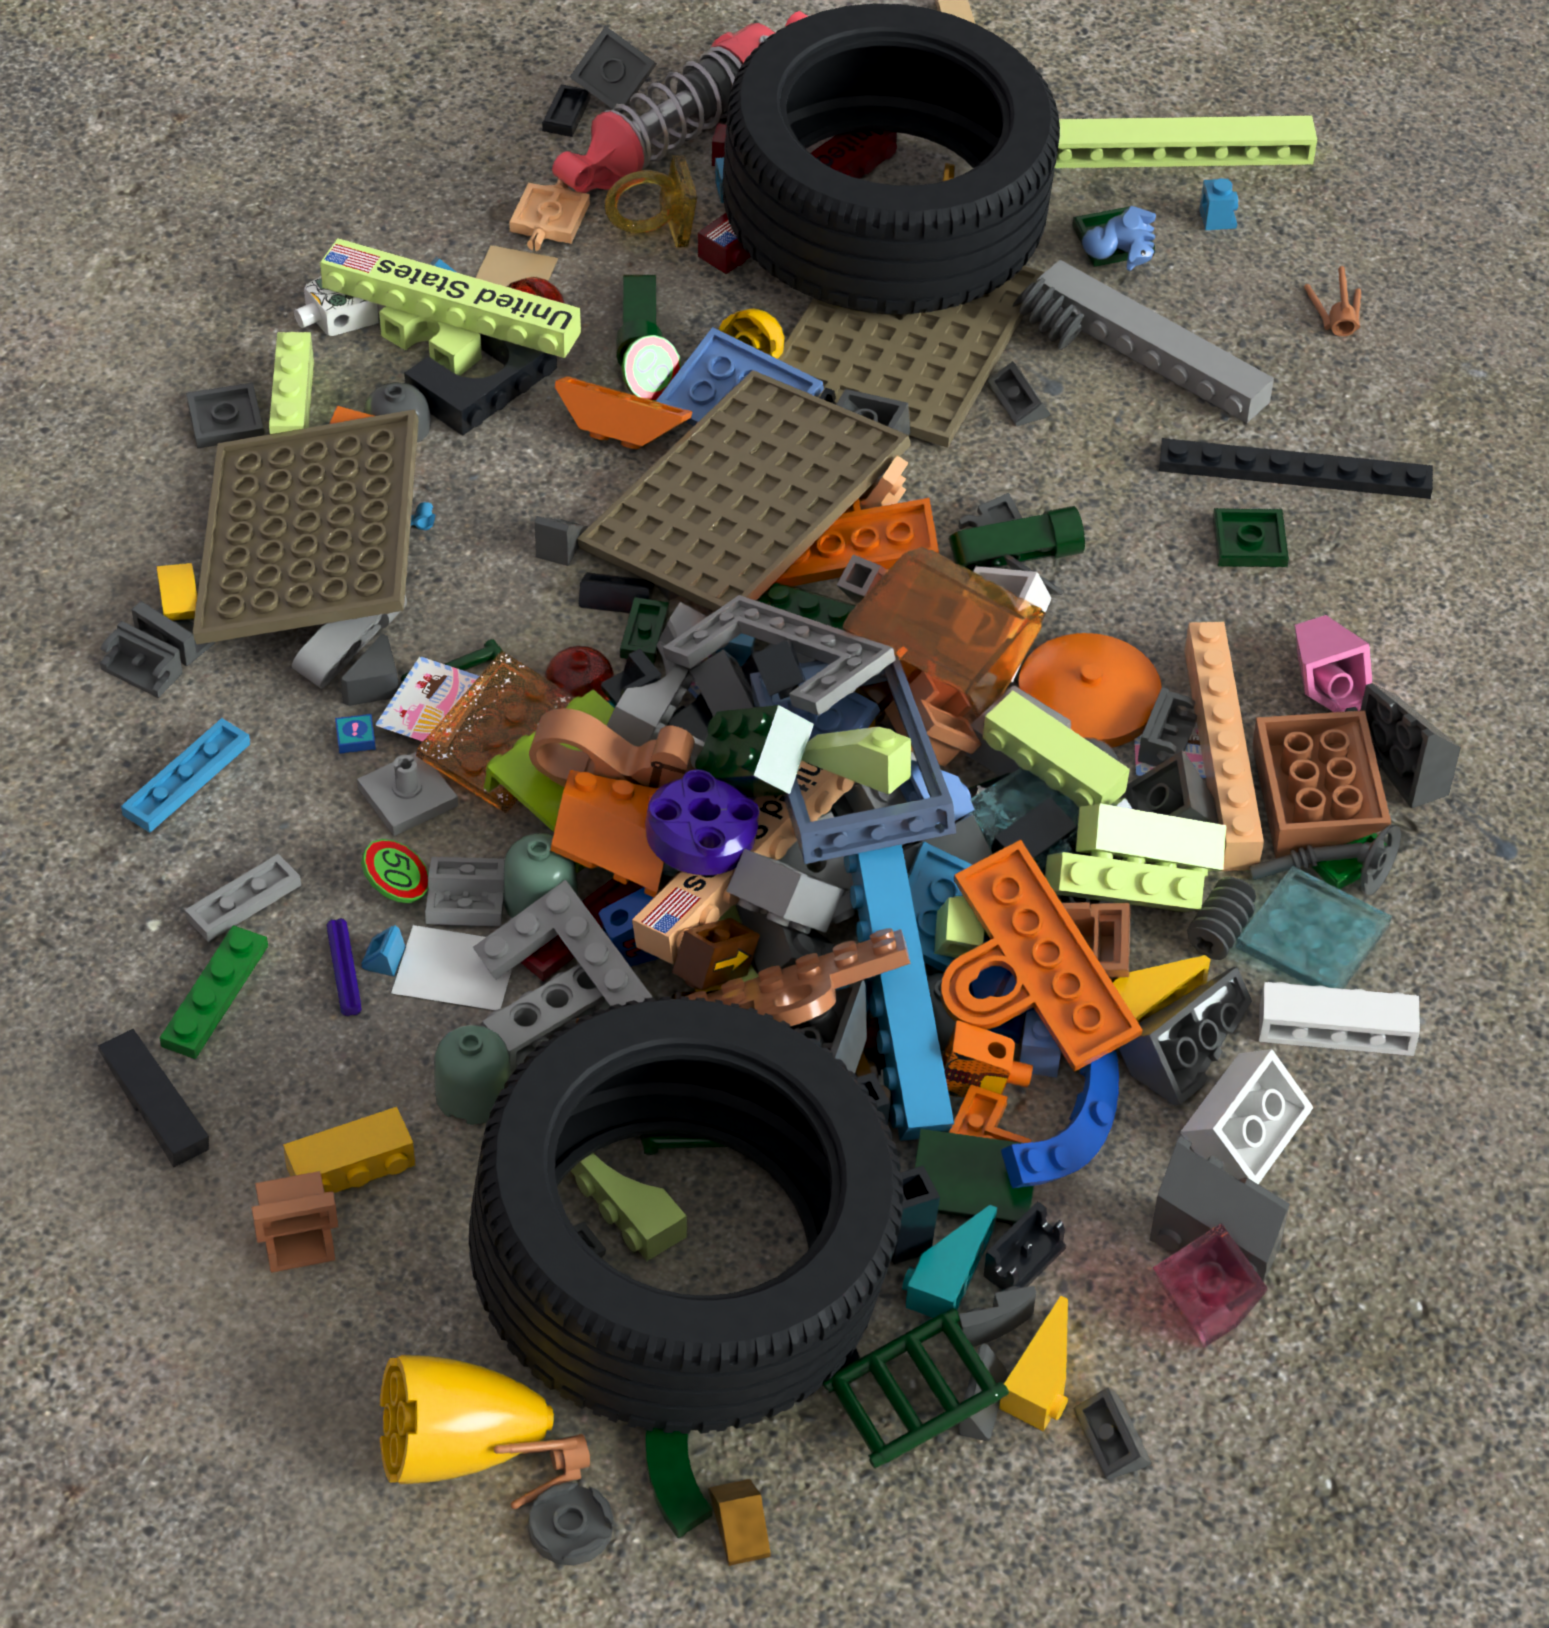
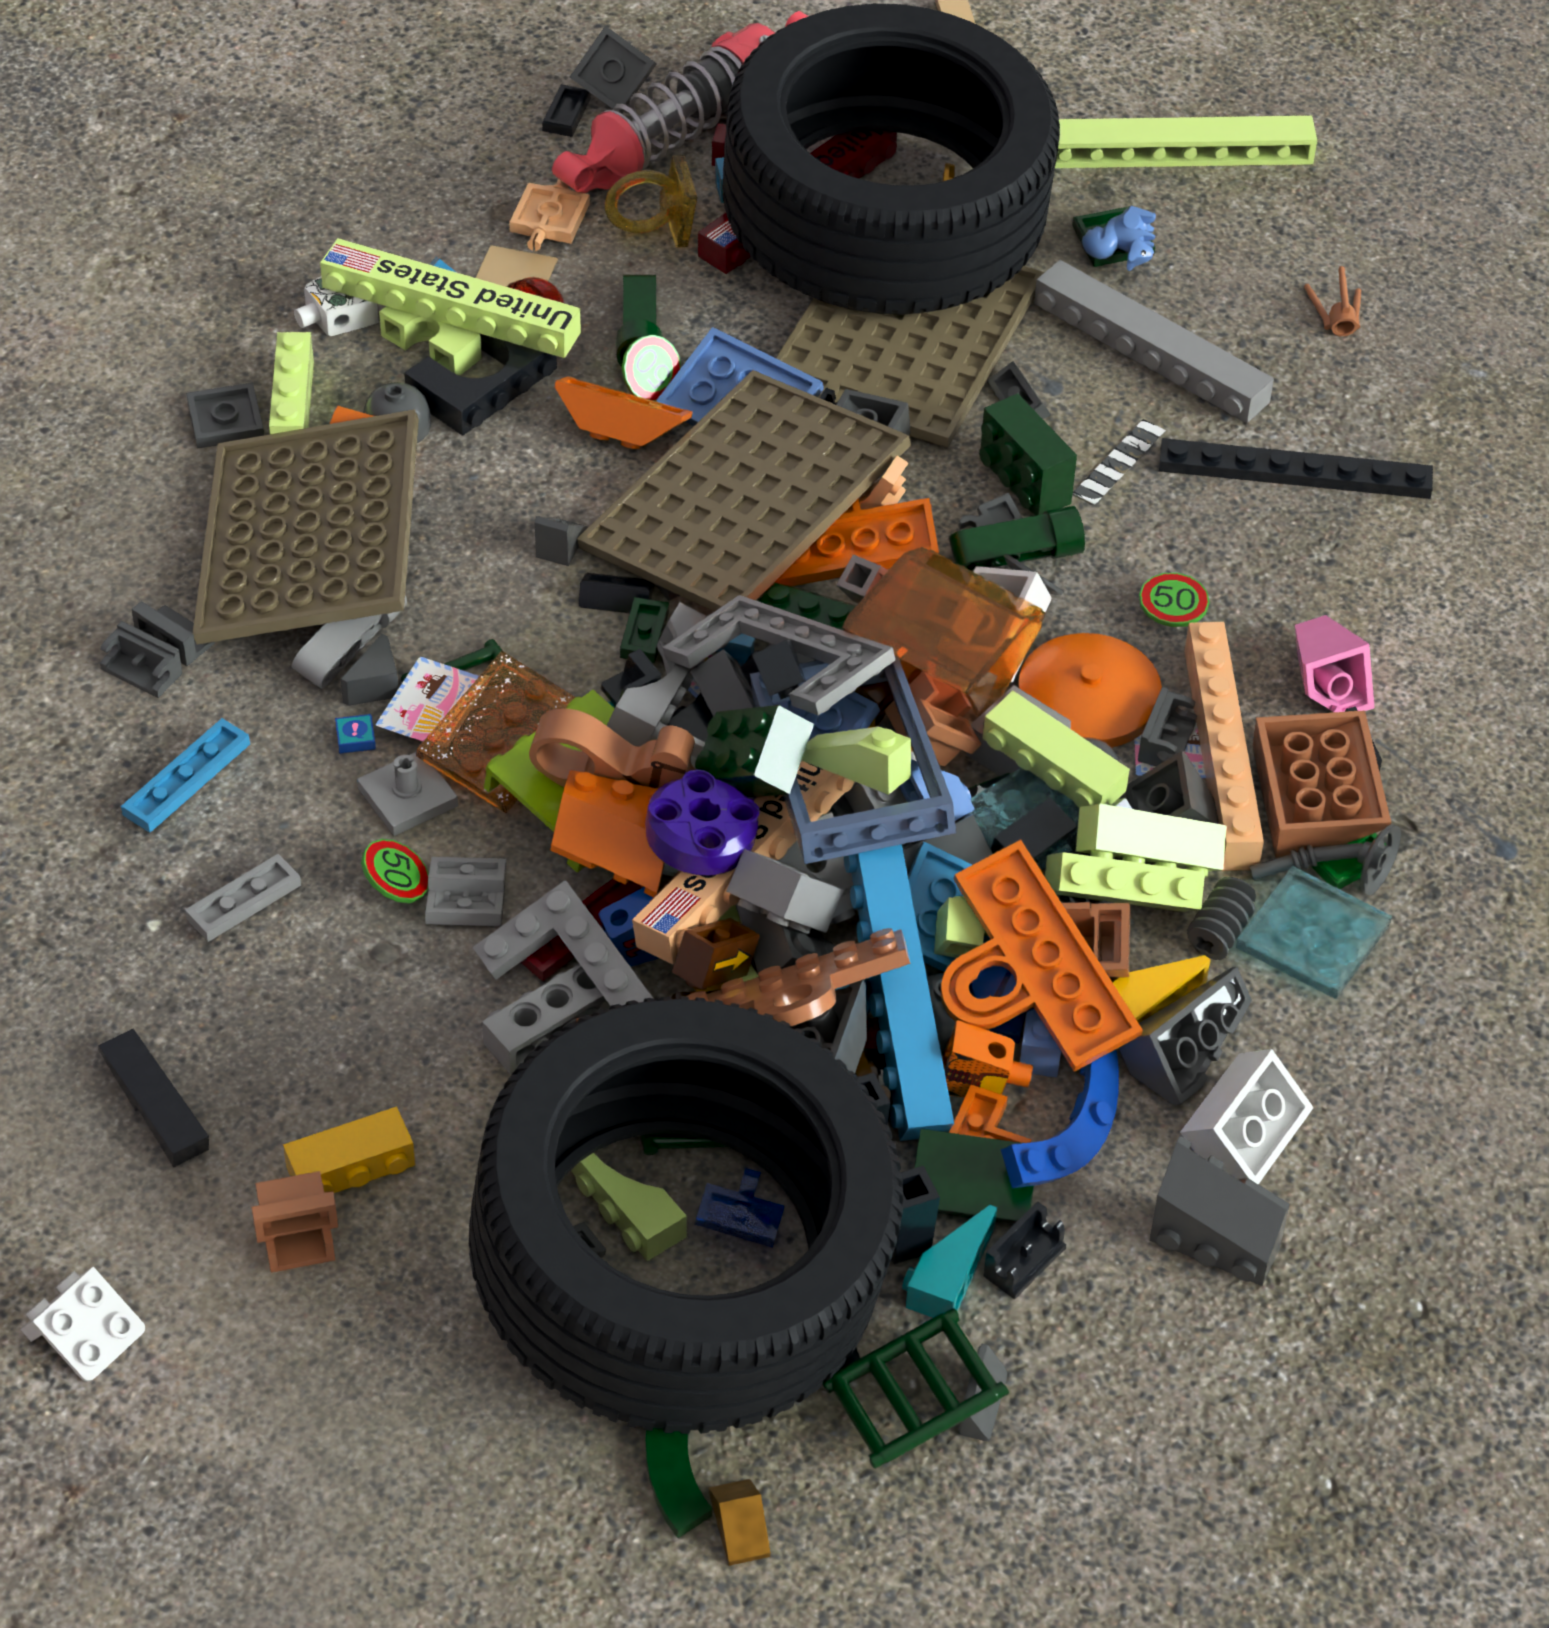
(85, 1323): none -> white bracket
(177, 591): yellow slope -> none
(213, 992): green plate -> none
(344, 967): dark purple axle -> none
(384, 952): dark azure slope -> none
(423, 516): dark azure hand -> none
(448, 970): white sticker -> none
(450, 1416): yellow cylinder -> none
(470, 1072): sand green cylinder -> none
(534, 871): sand green cylinder -> none
(565, 1453): nougat plant -> none
(570, 1524): dark grey tile -> none
(579, 670): clear red cylinder -> none
(740, 1212): none -> clear blue plate
(756, 329): yellow cylinder -> none
(1009, 1311): dark grey slope -> none
(1027, 455): none -> dark green brick
(1040, 1375): yellow slope -> none
(1050, 313): dark grey piece -> none
(1112, 1434): dark grey slope -> none
(1118, 462): none -> sticker
(1174, 599): none -> piece
(1211, 1284): clear pink slope -> none
(1218, 204): dark azure brick -> none
(1250, 537): dark green tile -> none
(1339, 1018): white brick -> none
(1412, 749): dark grey wedge -> none

